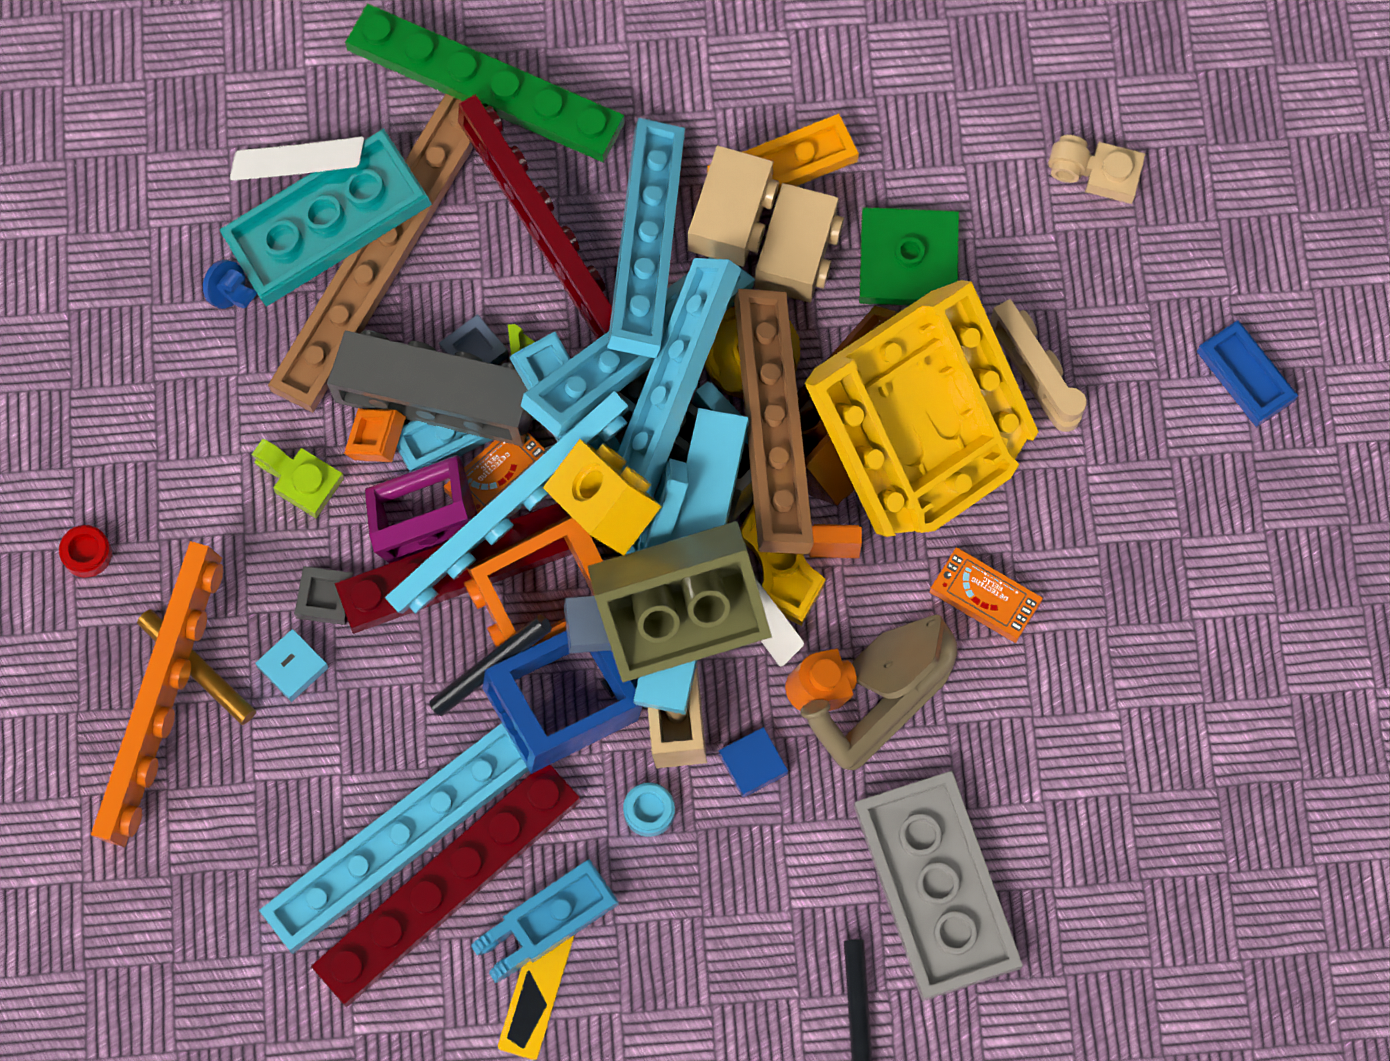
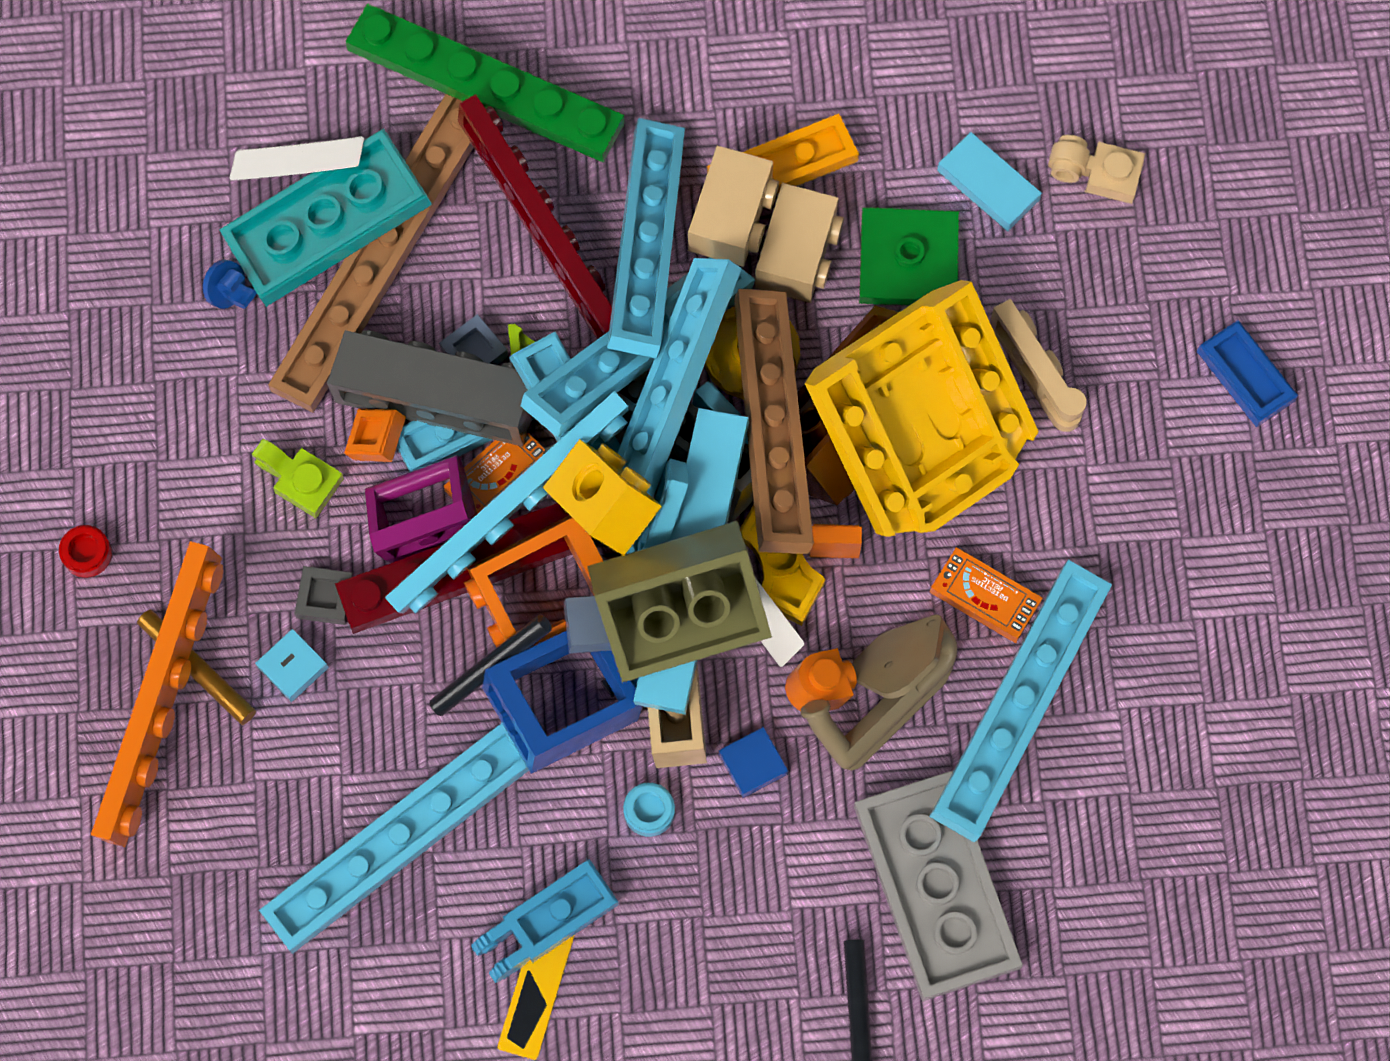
(445, 884): dark red plate -> none
(989, 181): none -> medium azure tile
(1020, 701): none -> medium azure plate

